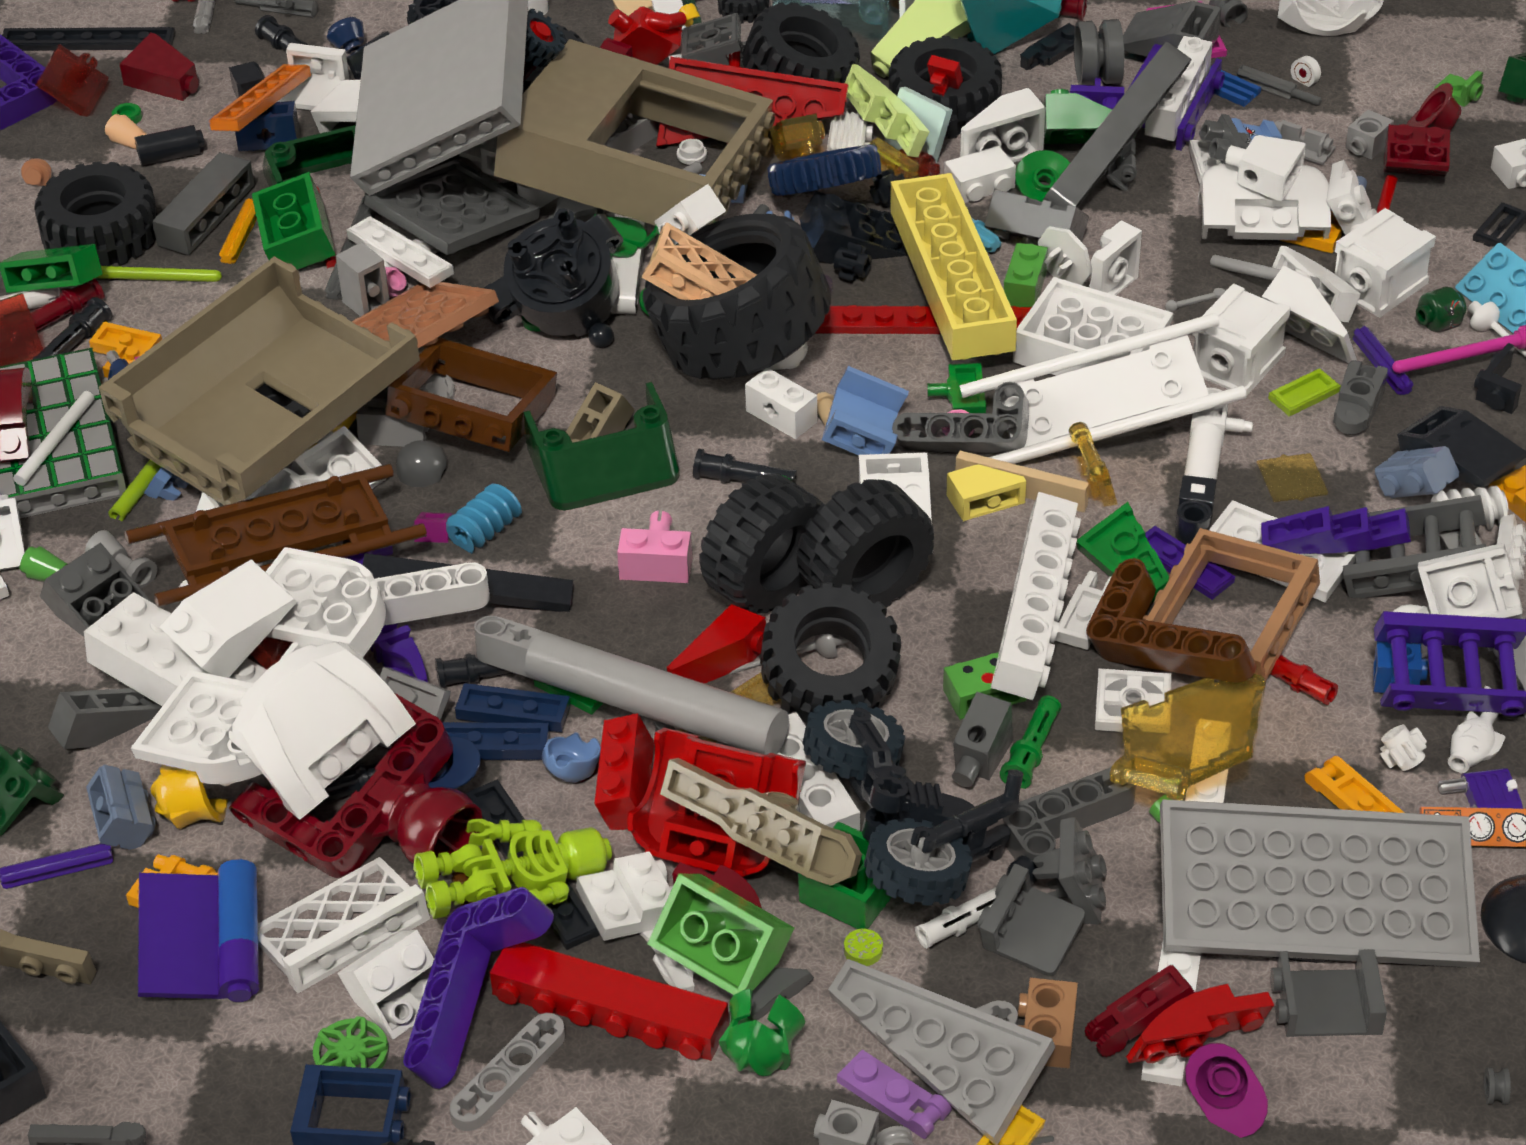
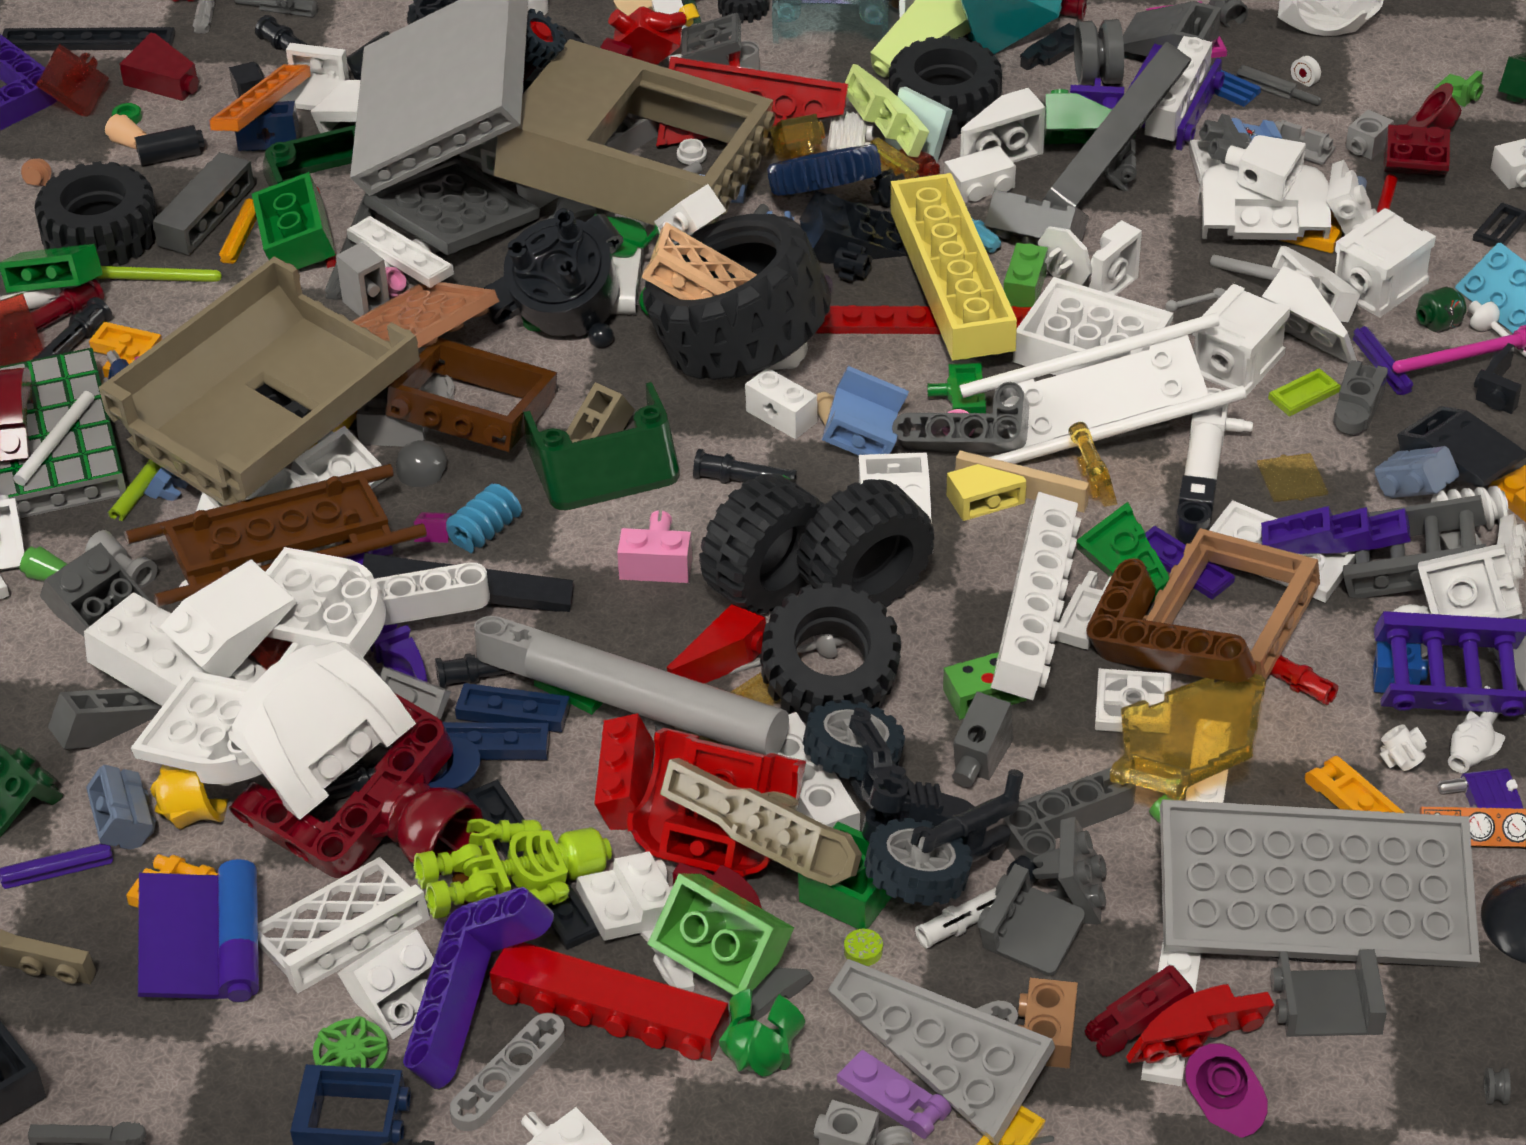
(347, 34): dark blue cone -> none
(571, 757): medium blue hair -> none
(800, 43): black tyre -> none
(944, 74): red tile -> none
(1038, 167): green dish -> none
(1045, 713): green pin -> none

